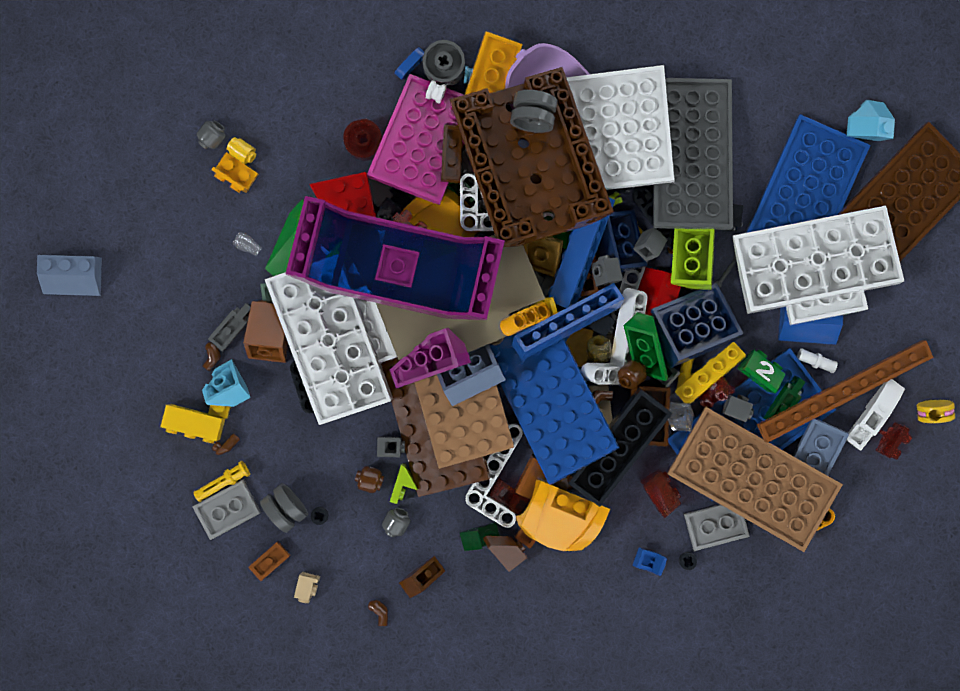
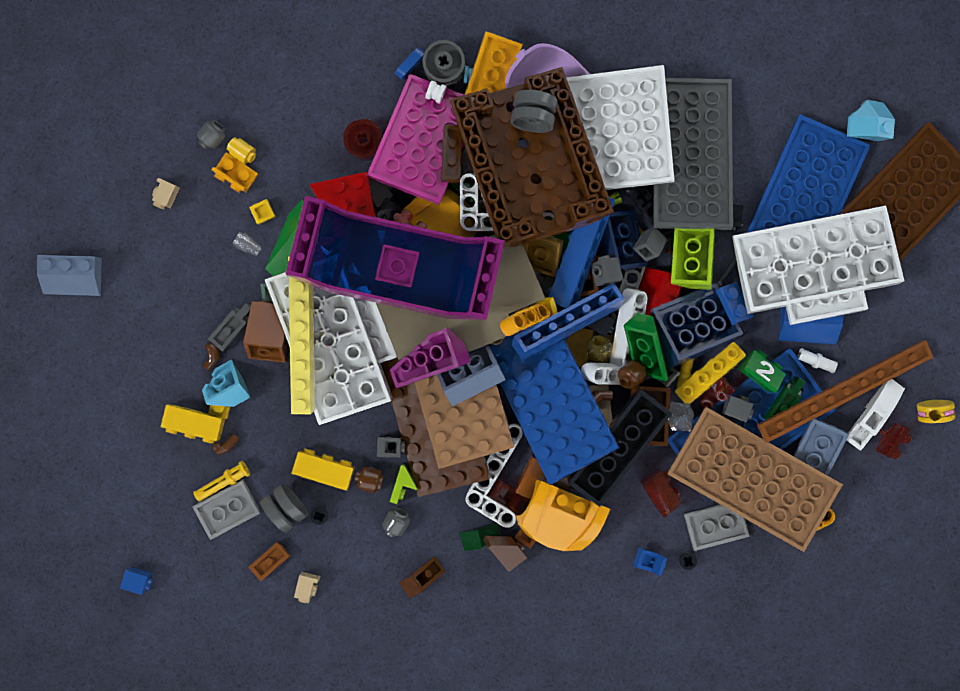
(136, 581): none -> blue brick
(164, 194): none -> tan brick
(262, 212): none -> yellow plate
(301, 346): none -> light yellow brick
(323, 469): none -> yellow brick
(381, 610): reddish brown arm -> none
(734, 303): none -> blue bracket

